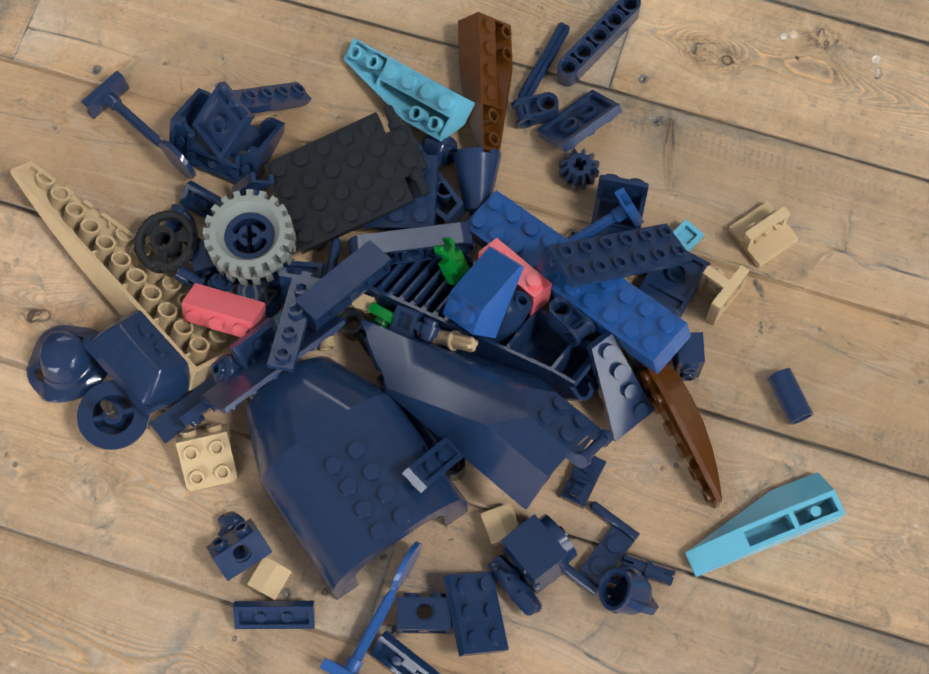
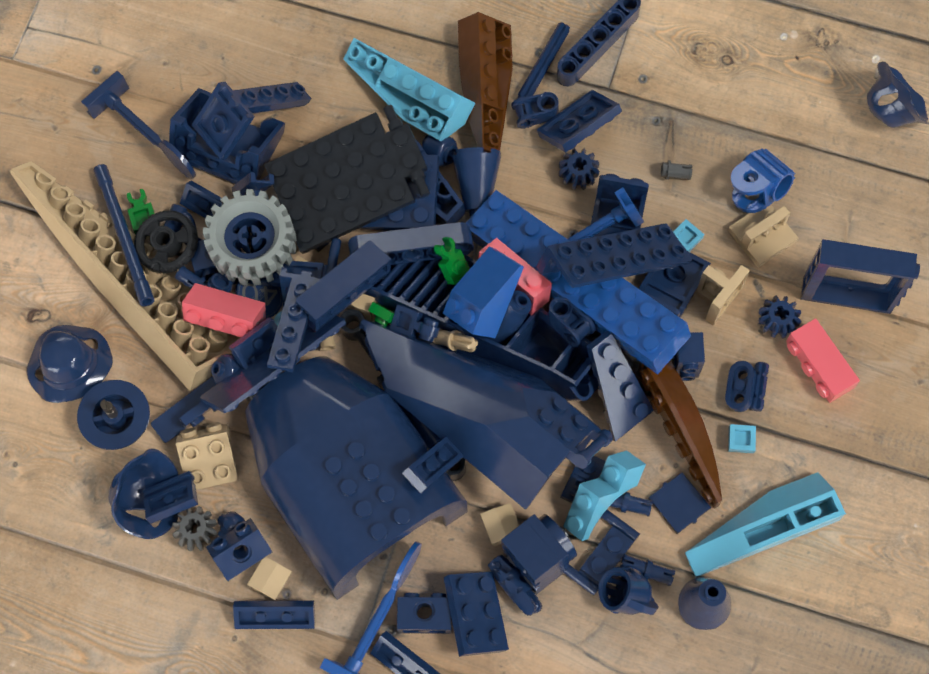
(128, 488): none -> dark blue piece
(140, 210): none -> green plate
(140, 362): dark blue windscreen -> none
(141, 285): none -> dark blue piece
(170, 497): none -> dark blue plate
(185, 528): none -> dark grey gear
(594, 497): none -> medium azure arch
(633, 504): none -> dark blue pin
(676, 170): none -> dark grey pin
(679, 503): none -> dark blue piece
(704, 603): none -> dark blue cone
(740, 387): none -> dark blue plate
(742, 438): none -> medium azure plate
(760, 386): none -> dark blue axle
(762, 175): none -> blue piece
(784, 311): none -> dark blue gear
(790, 396): dark blue pin -> none
(822, 361): none -> coral brick
(855, 293): none -> dark blue piece
(908, 106): none -> dark blue piece

